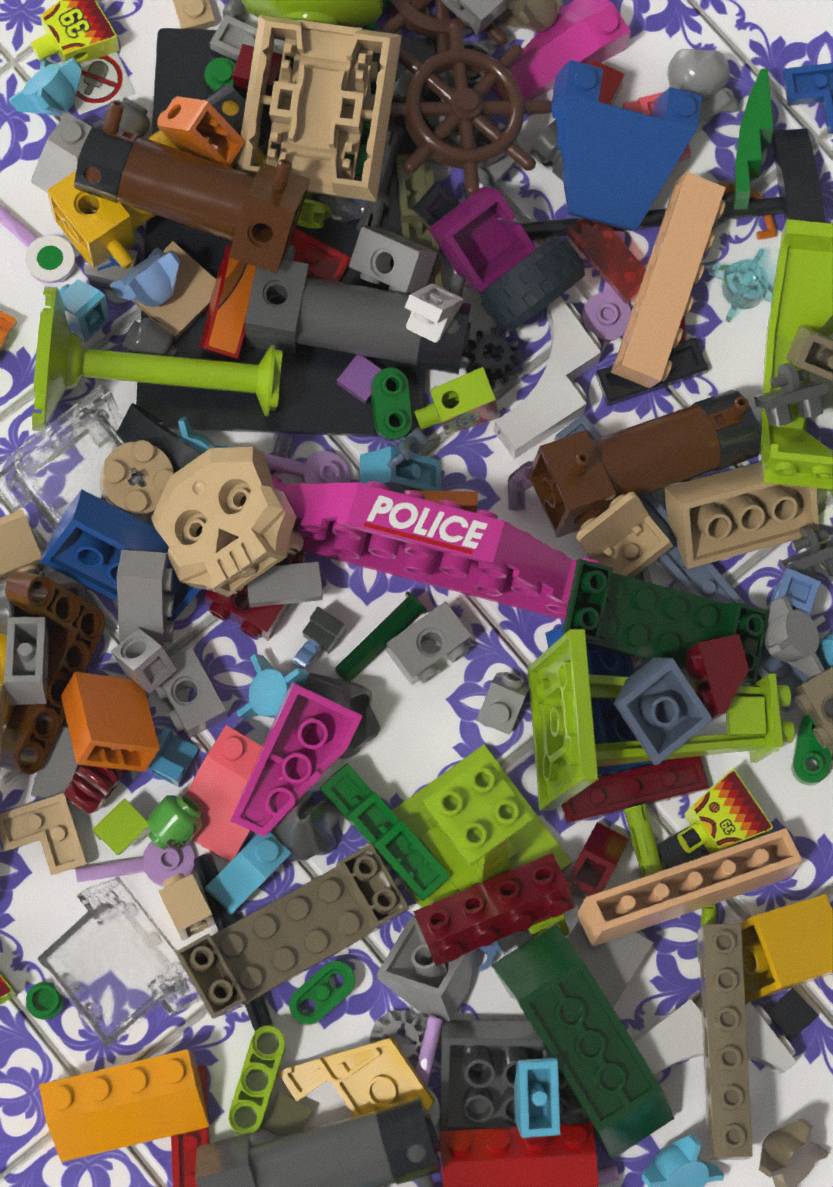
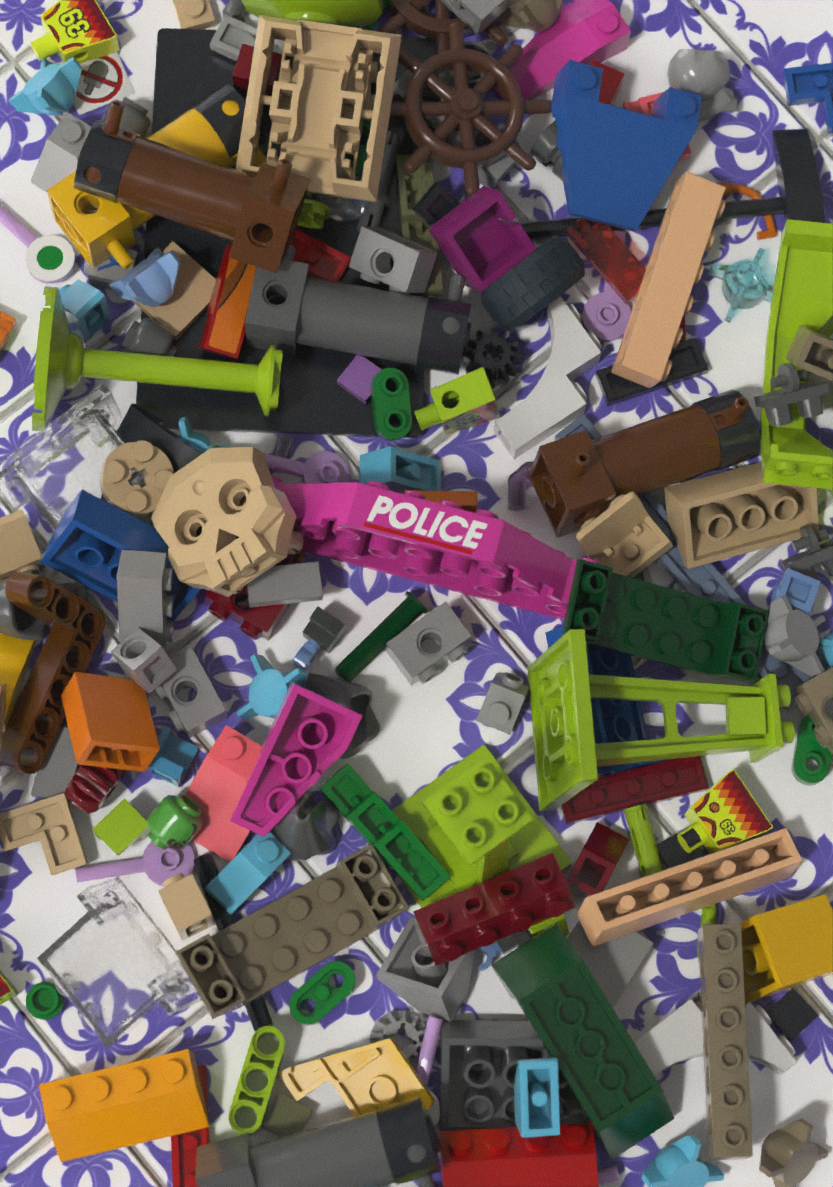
(26, 660): light grey brick -> none
(192, 123): orange torso -> none
(219, 73): green plate -> none
(413, 442): sand blue piece -> none
(431, 311): white slope -> none
(661, 708): sand blue slope -> none
(717, 671): dark red slope -> none
(754, 133): green slope -> none

